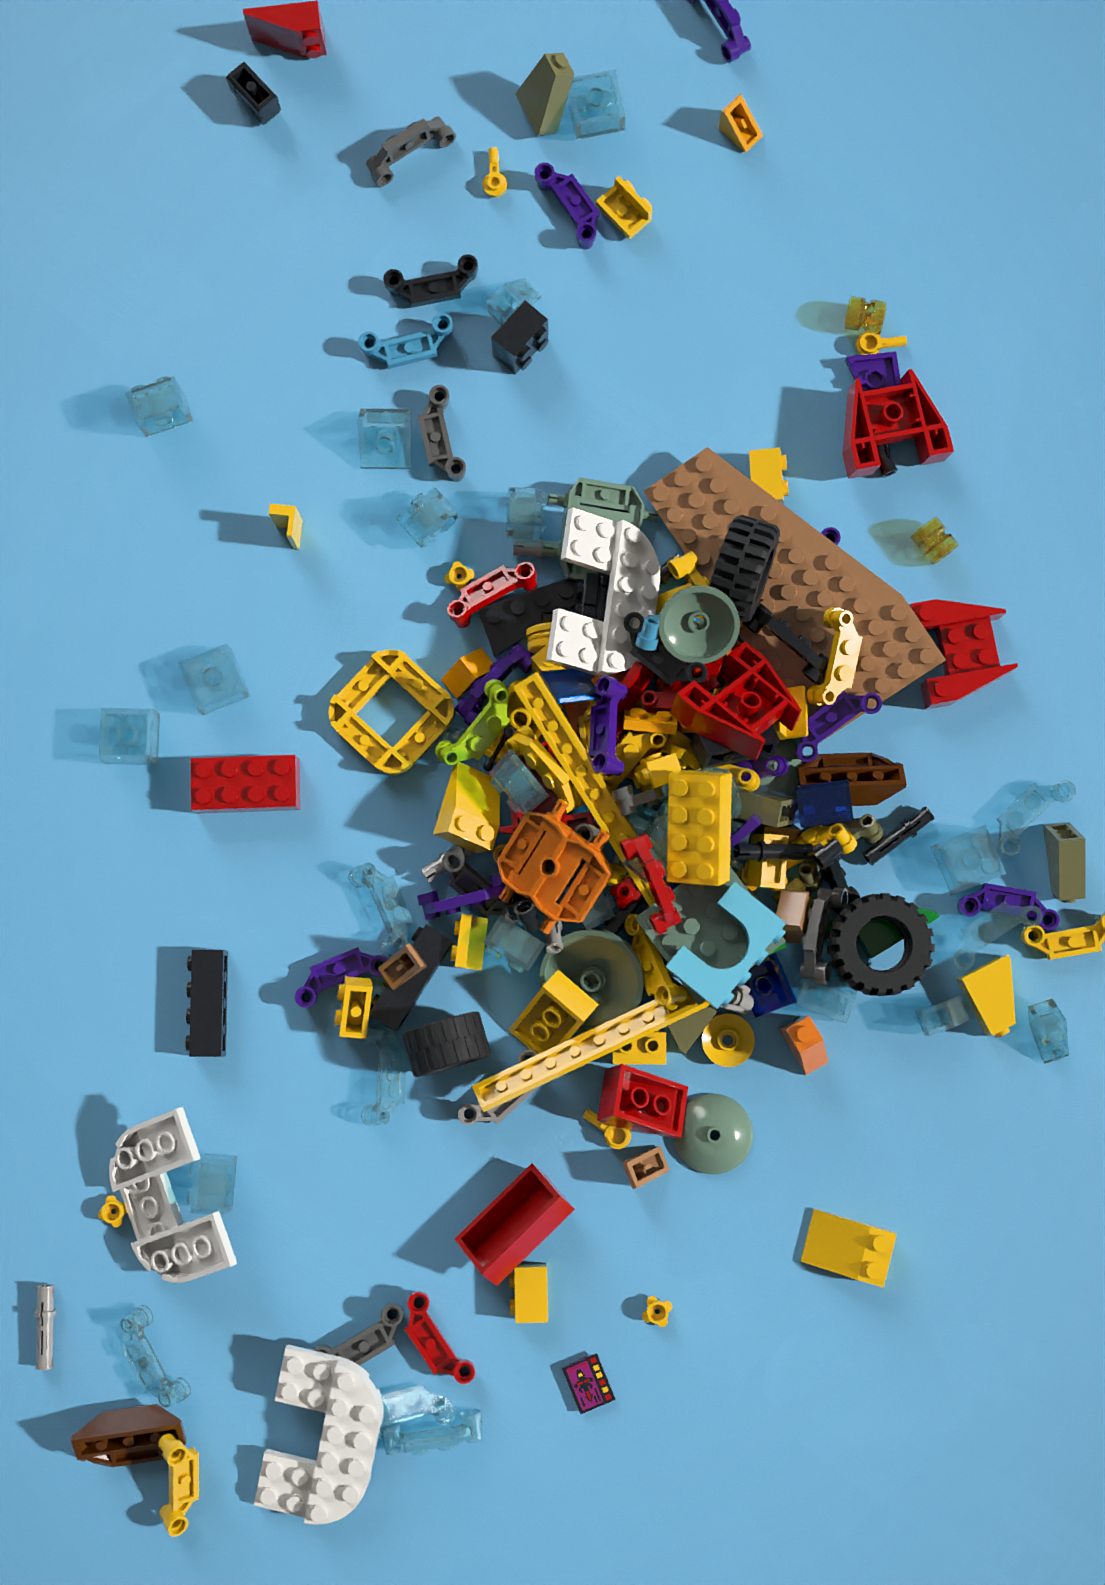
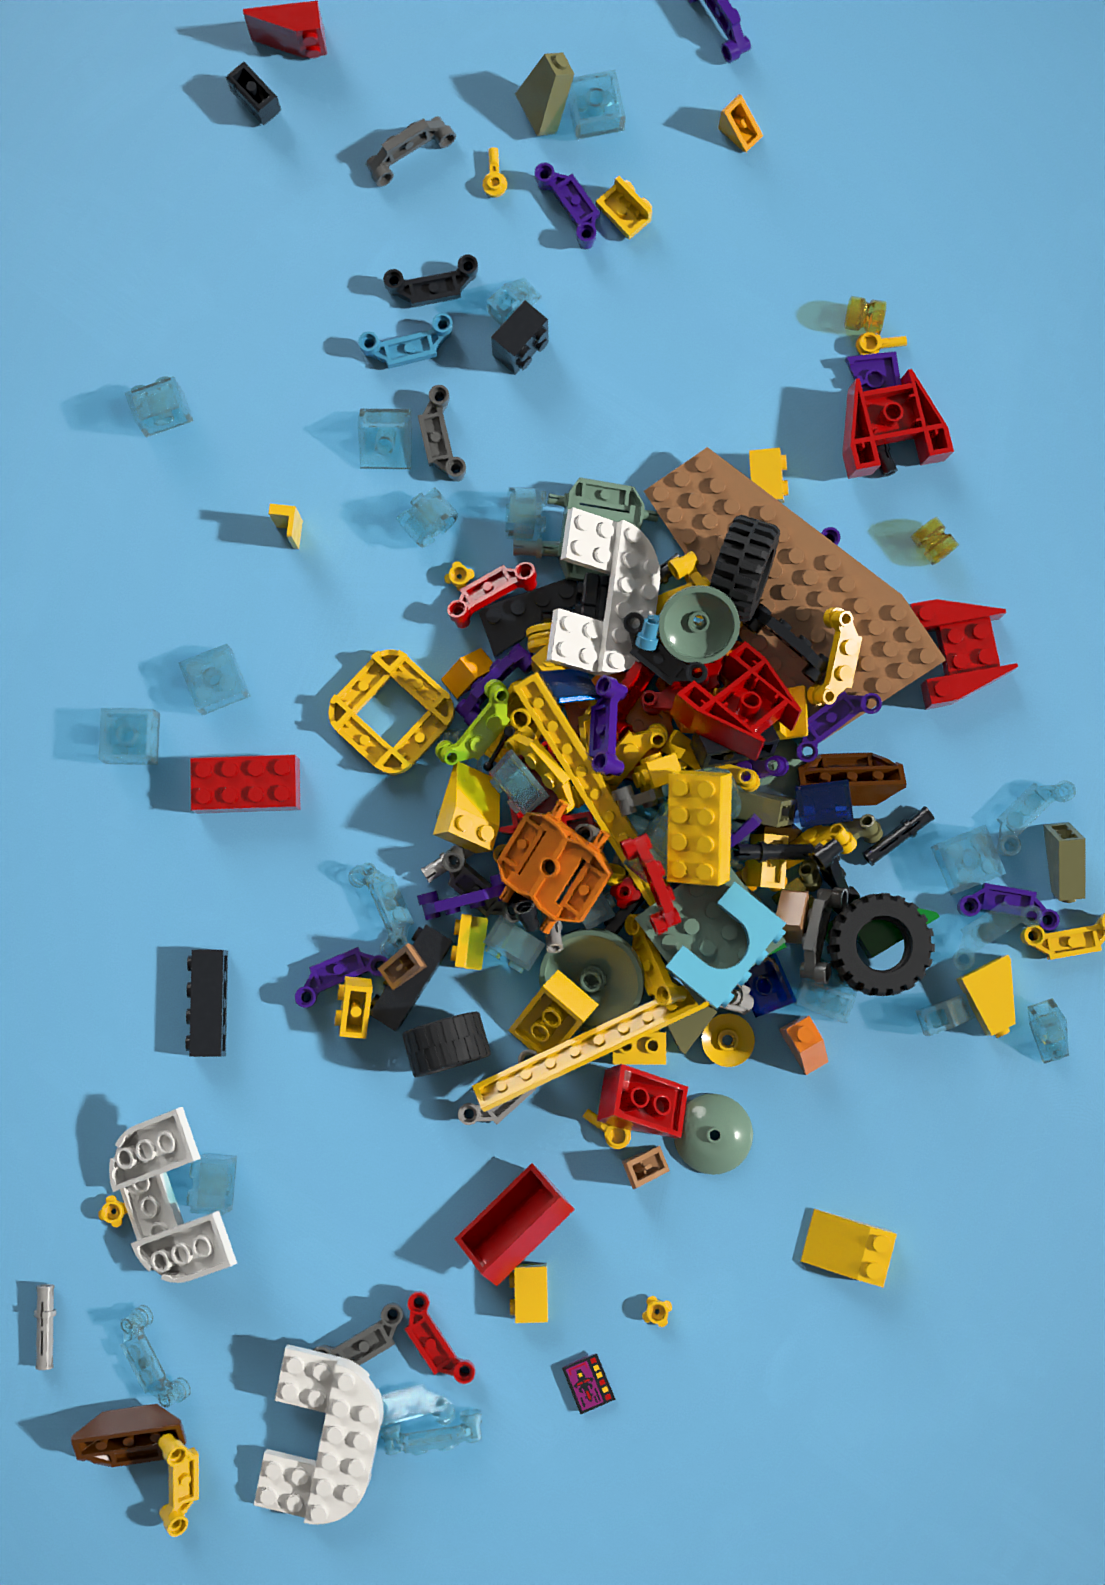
(391, 1076): clear light blue plate -> none
(640, 720): light orange plate -> none

